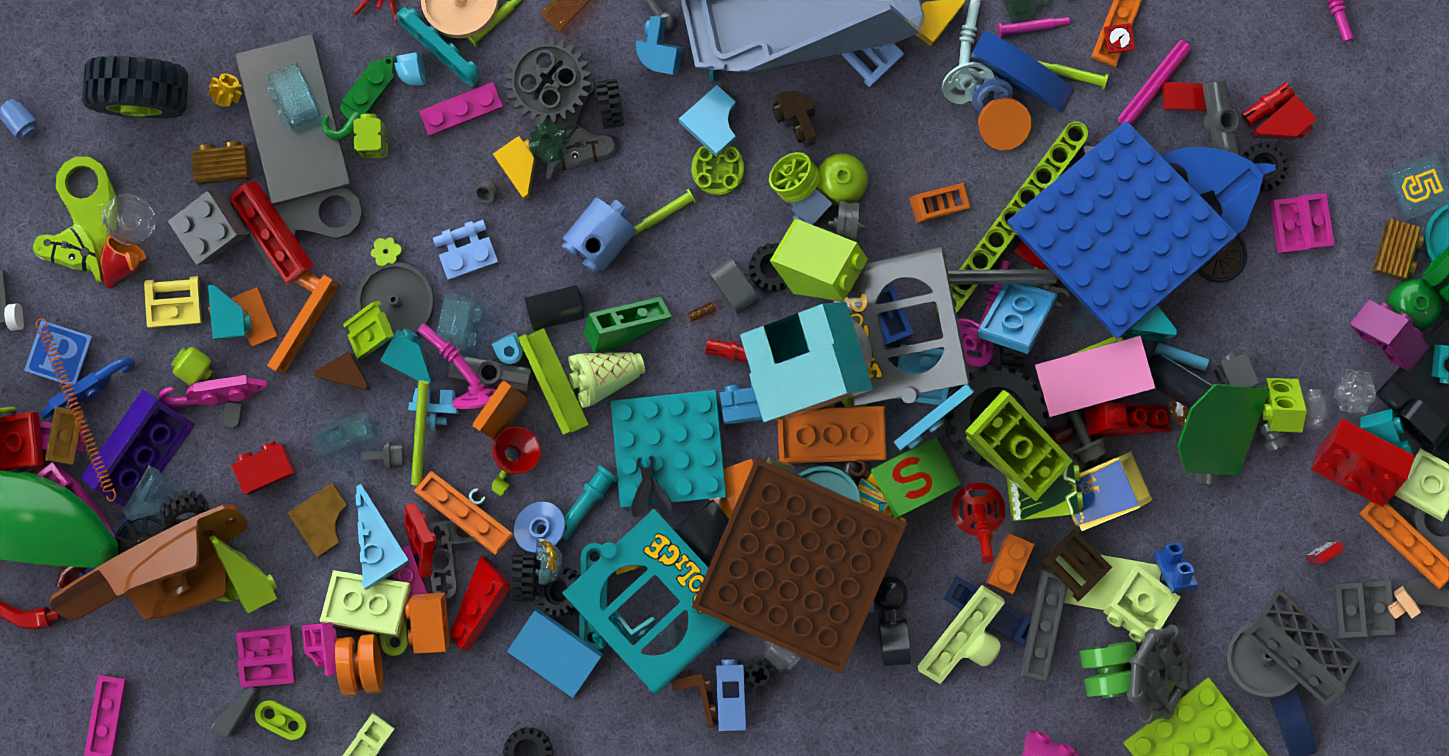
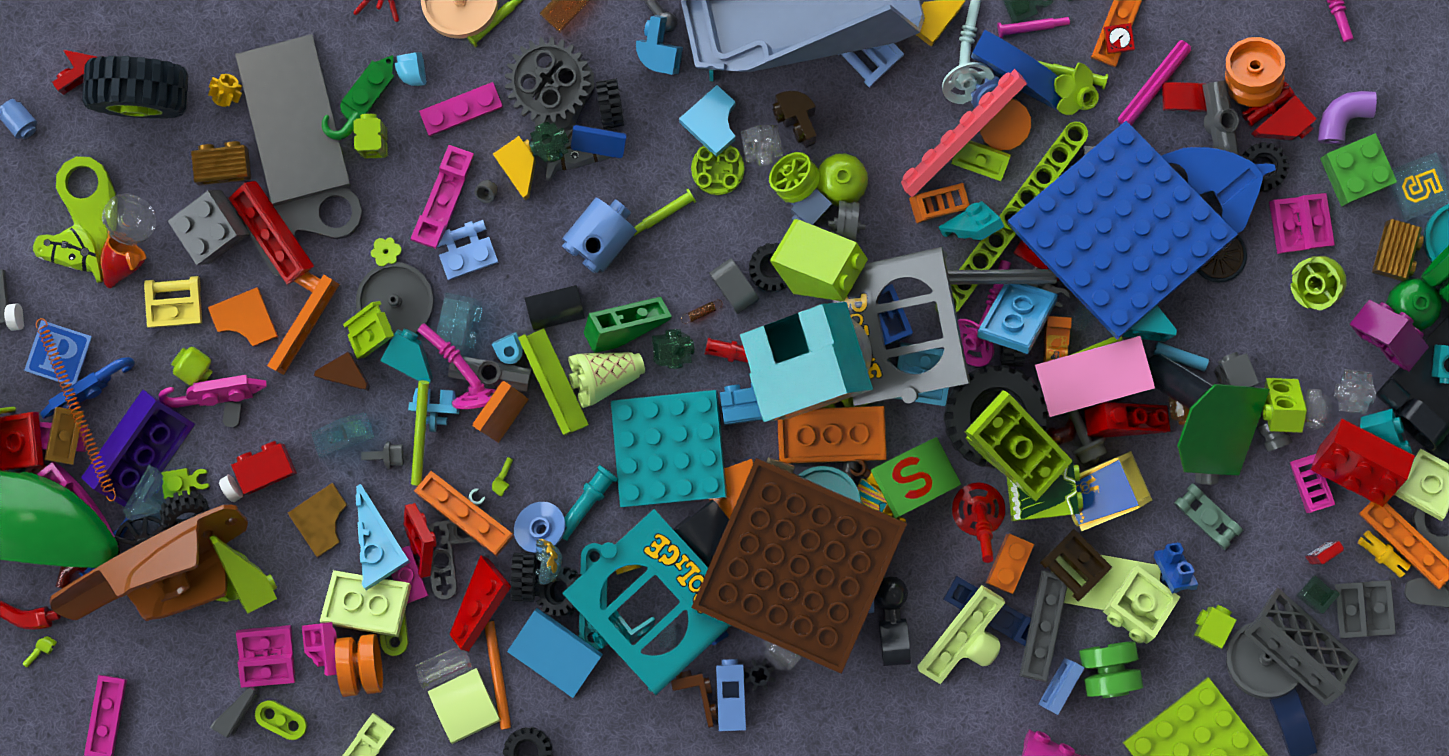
(43, 644): none -> lime hand
(71, 78): none -> red slope
(180, 481): none -> lime plate
(227, 316): teal slope -> none
(230, 488): none -> white tile
(293, 96): clear light blue brick -> none
(428, 623): orange brick -> none
(443, 197): none -> dark pink slope
(443, 667): none -> clear plate
(446, 53): teal plate -> none
(464, 706): none -> yellowish green slope
(497, 675): none -> orange bar
(524, 442): red piece -> none
(598, 141): none -> blue slope
(649, 487): black piece -> none
(672, 349): none -> clear green brick
(762, 144): none -> clear brick
(933, 419): medium azure wing -> none
(969, 126): none -> coral plate
(975, 222): none -> teal wing
(982, 160): none -> lime plate
(1056, 337): none -> orange leg
(1061, 686): none -> medium blue plate
(1073, 88): none -> lime plate
(1156, 672): dark grey plate -> none
(1208, 516): none -> sand green plate
(1214, 625): none -> lime brick
(1255, 71): none -> orange wheel
(1302, 487): none -> dark pink slope
(1317, 595): none -> panel
(1318, 282): none -> lime cylinder
(1341, 111): none -> medium lavender cylinder
(1358, 169): none -> bright green brick
(1384, 553): none -> yellow pin
(1403, 604): light nougat tile -> none

